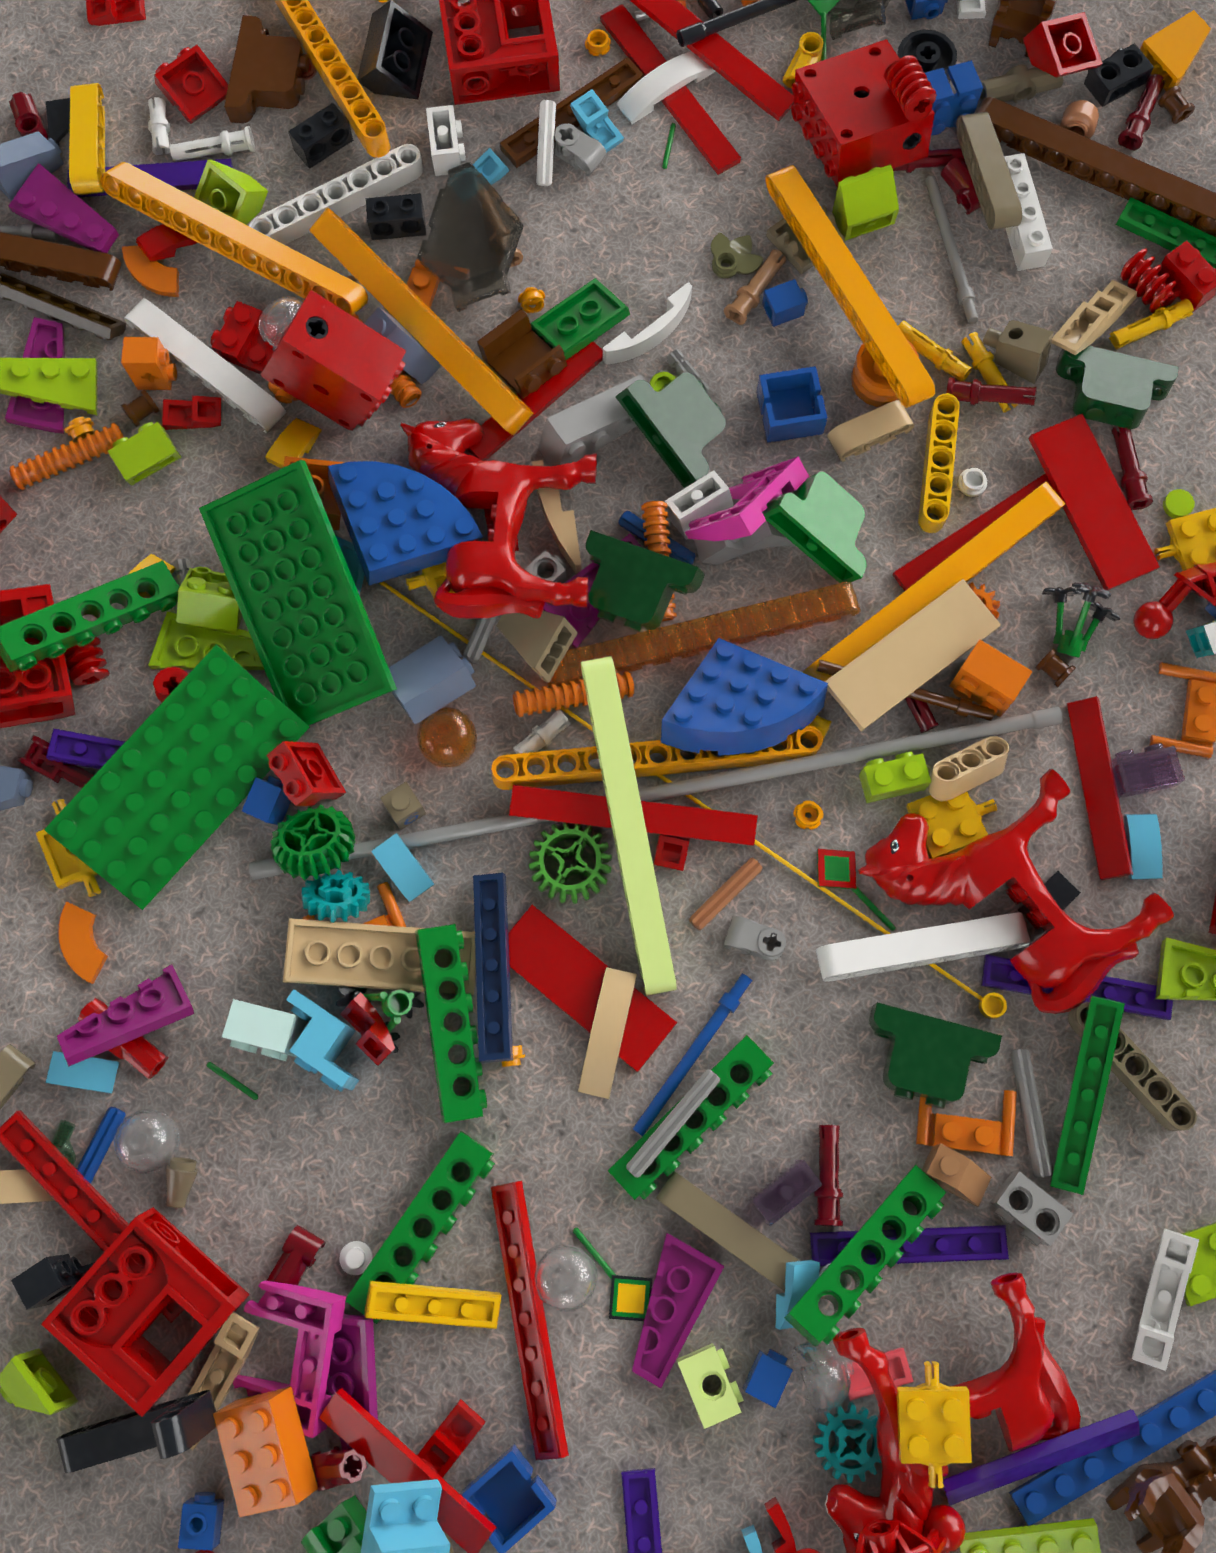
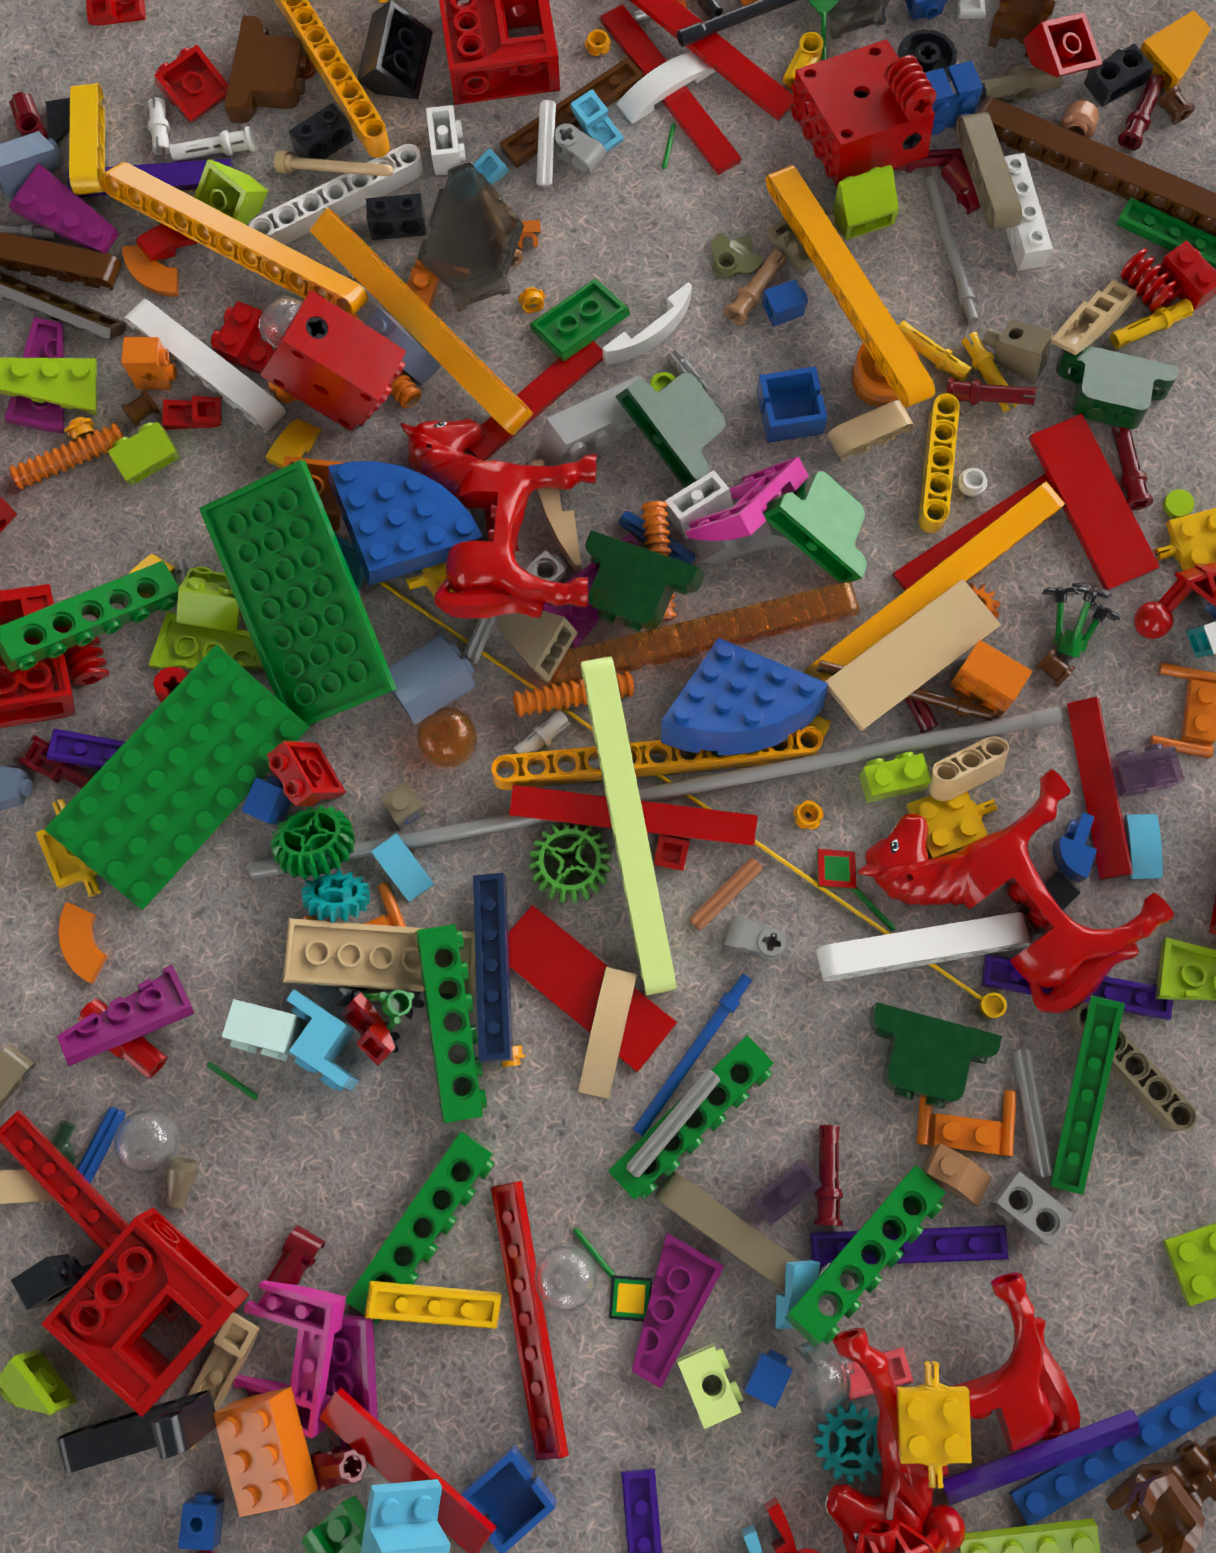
(88, 1074): medium azure slope -> none
(287, 163): none -> tan piece
(355, 1257): white plate -> none
(451, 1438): red slope -> none
(521, 354): reddish brown panel -> none
(529, 230): none -> orange tile
(1071, 853): none -> blue brick
(1164, 1299): white slope -> none

